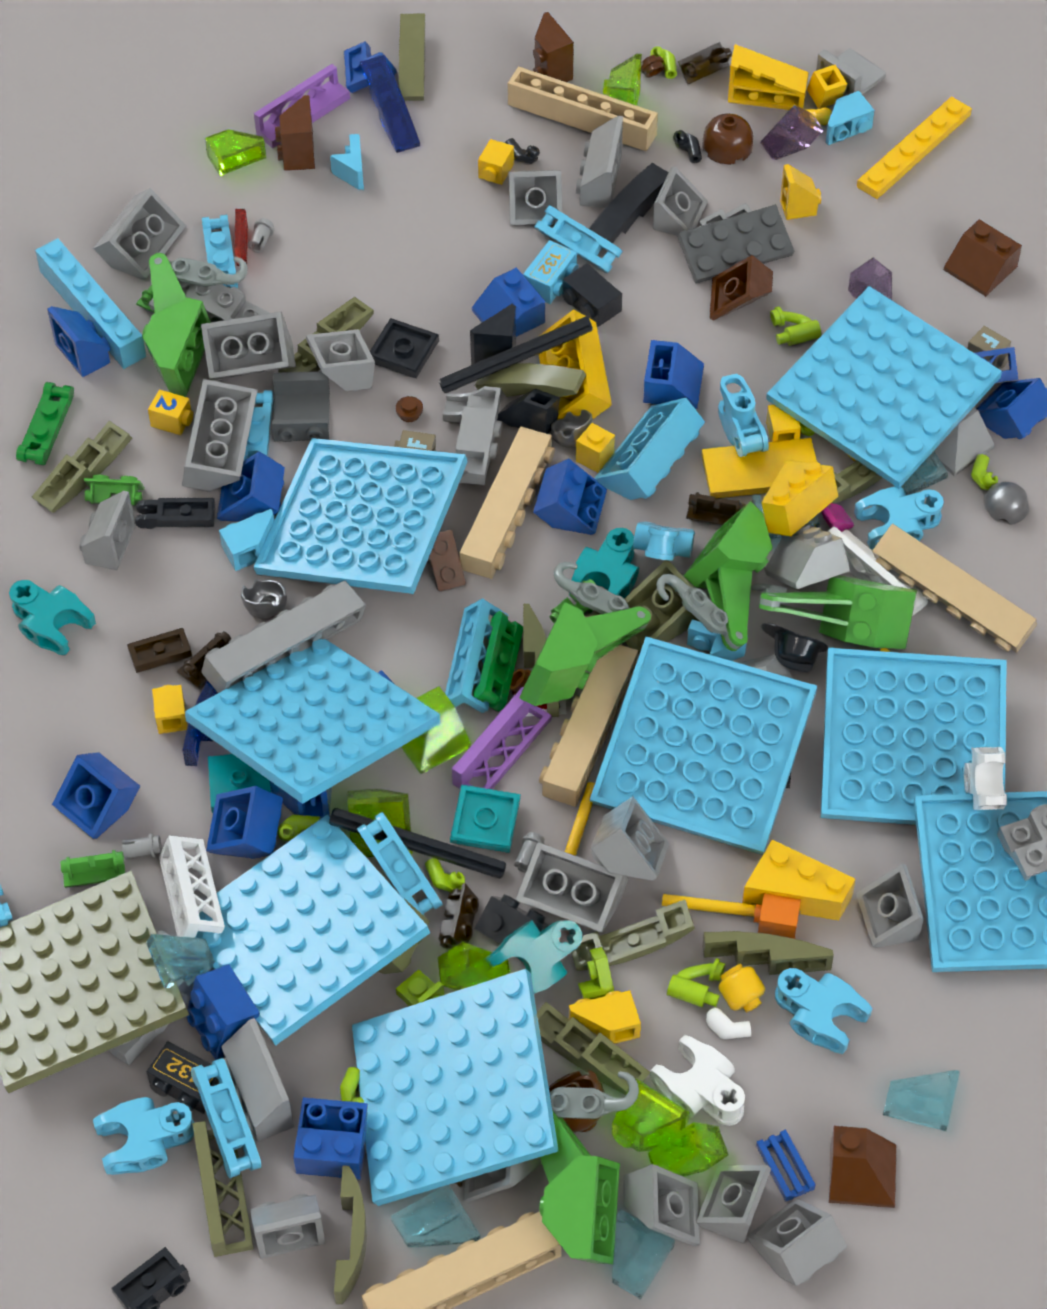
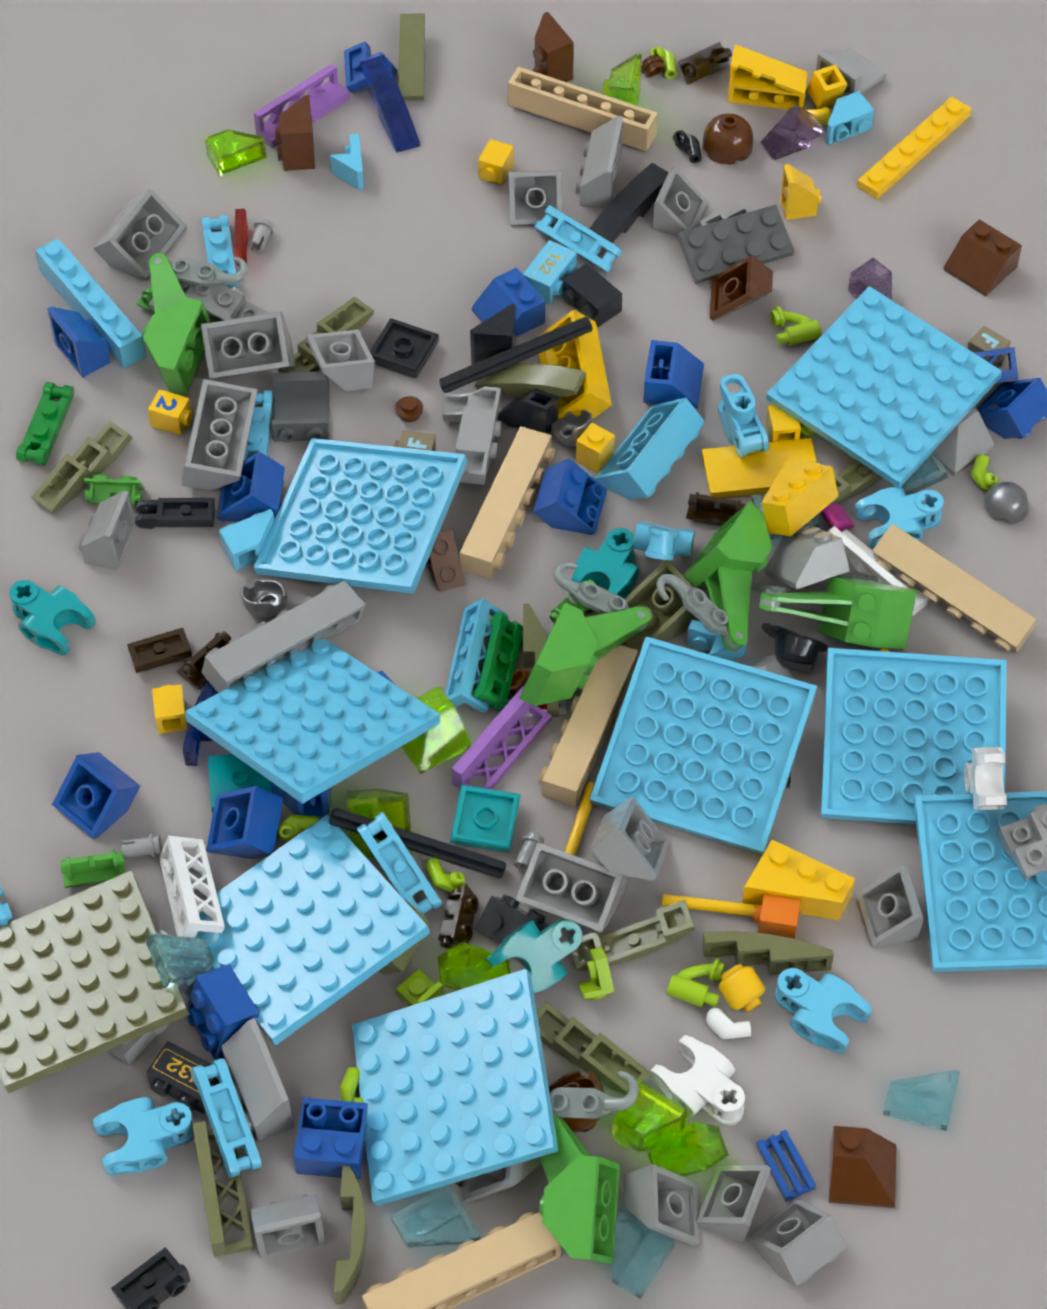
(529, 155): black arm -> none
(610, 1015): yellow slope -> none

